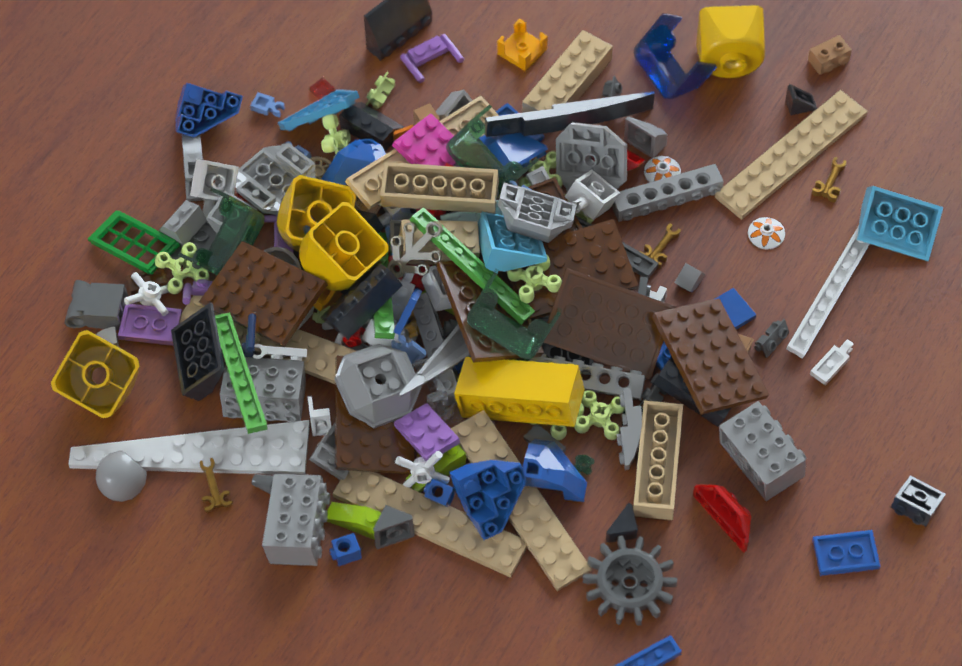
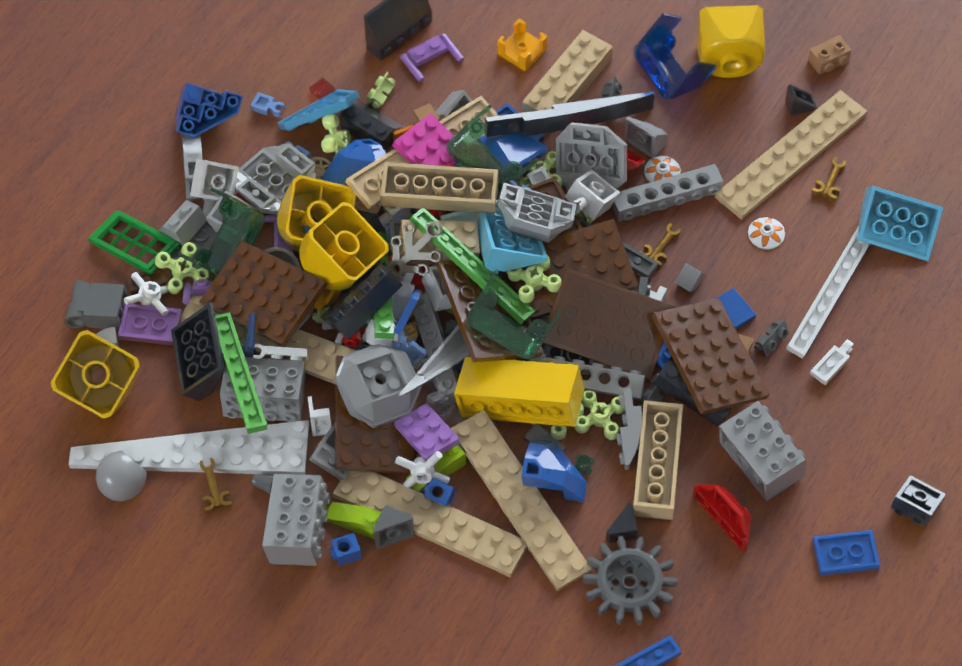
(489, 493): blue brick -> none

